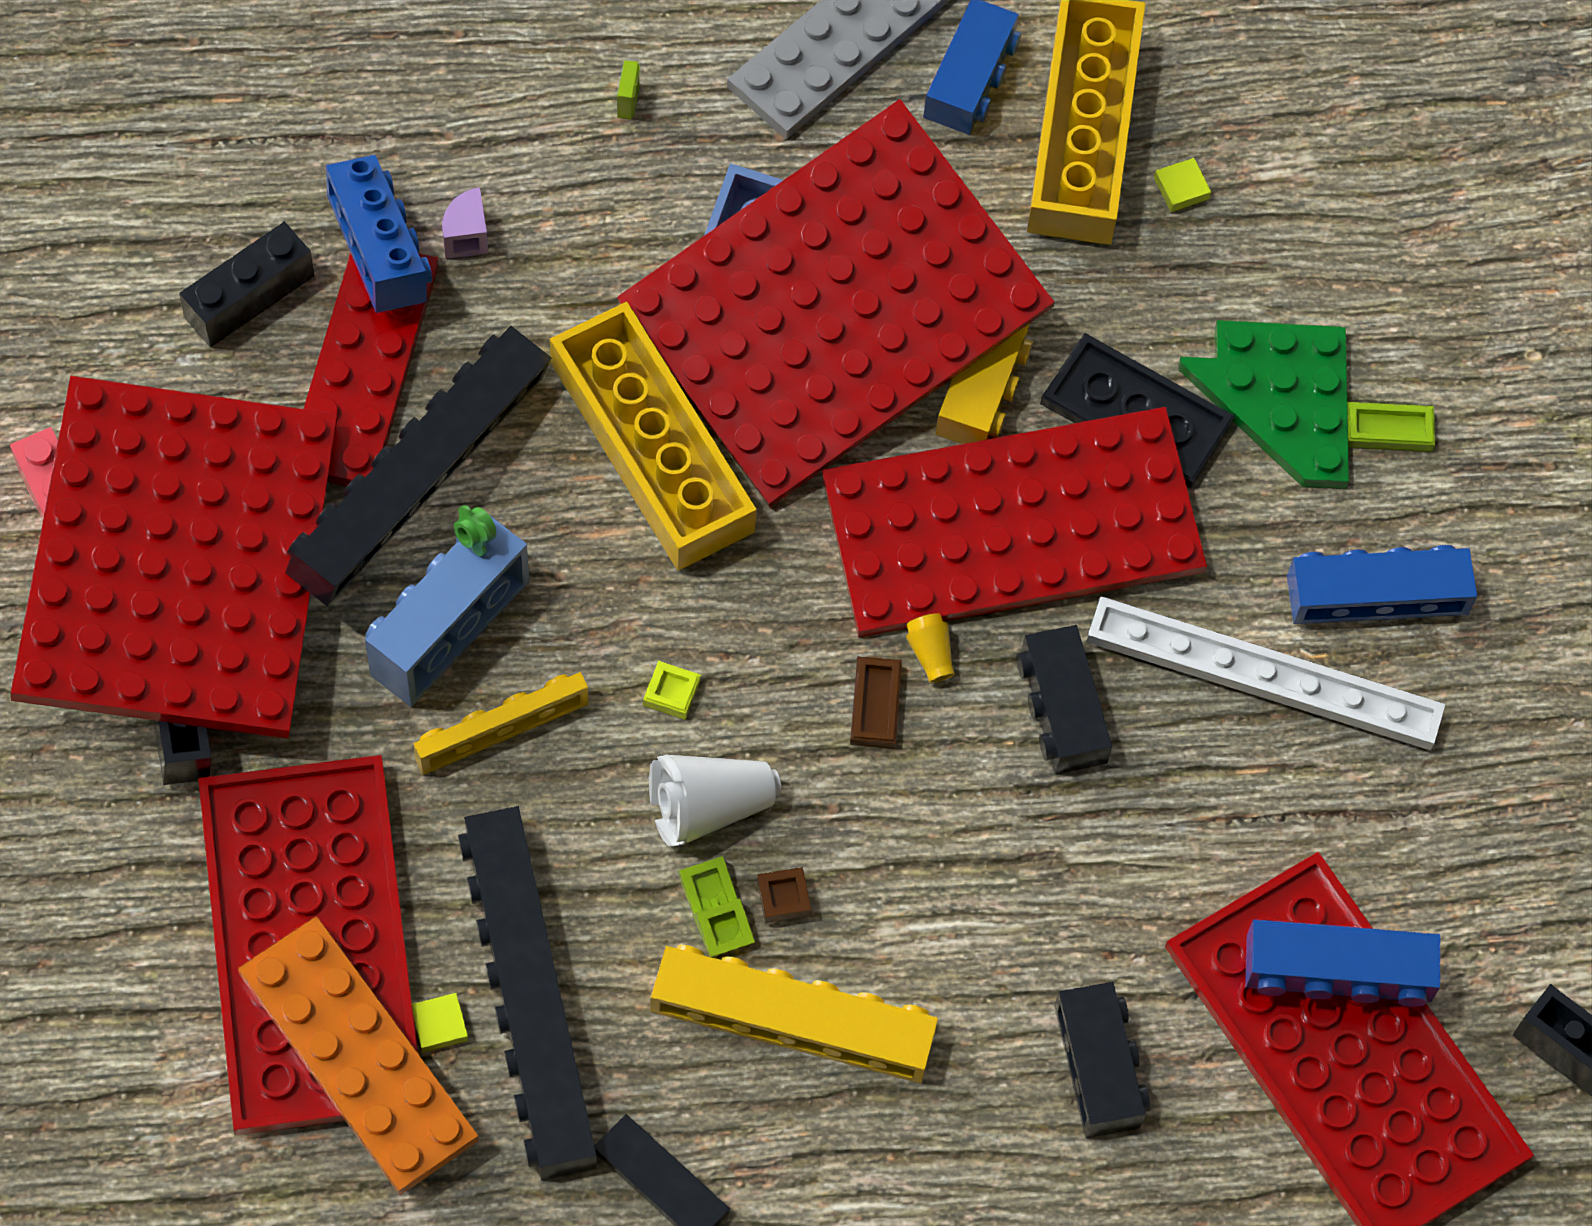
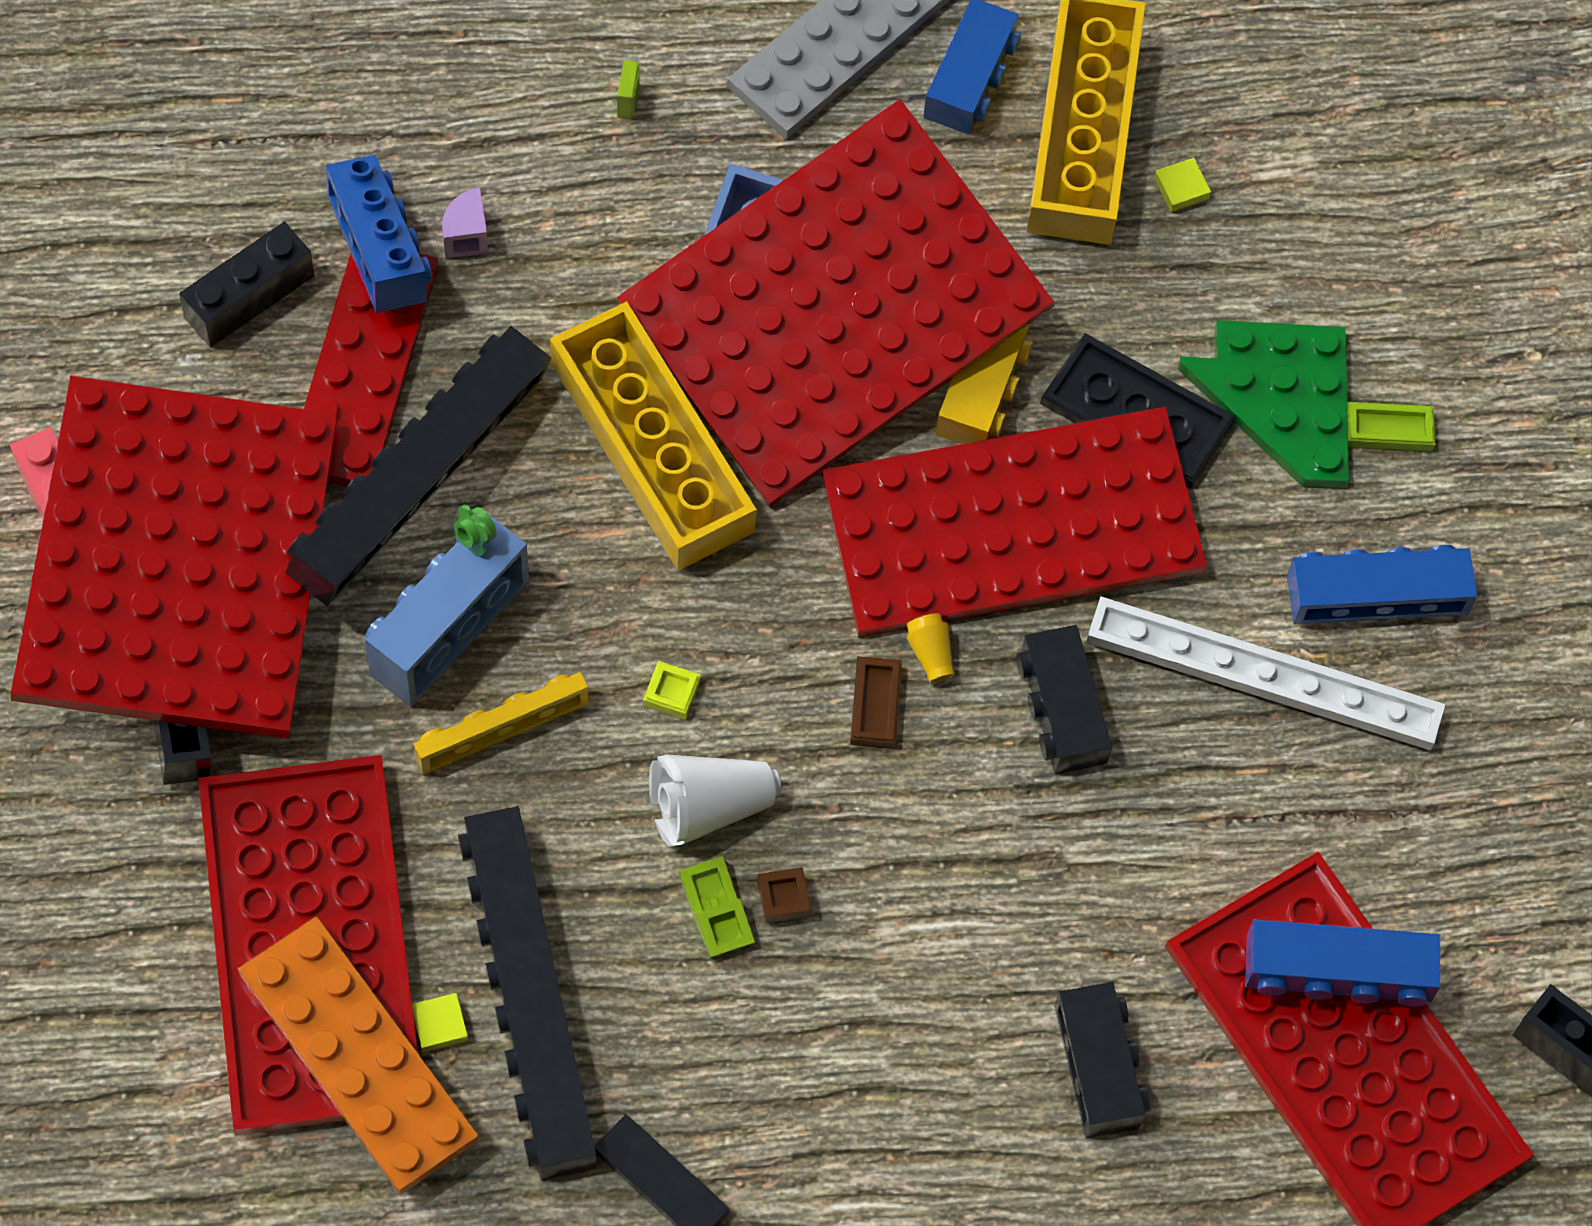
(793, 1013): yellow brick -> none

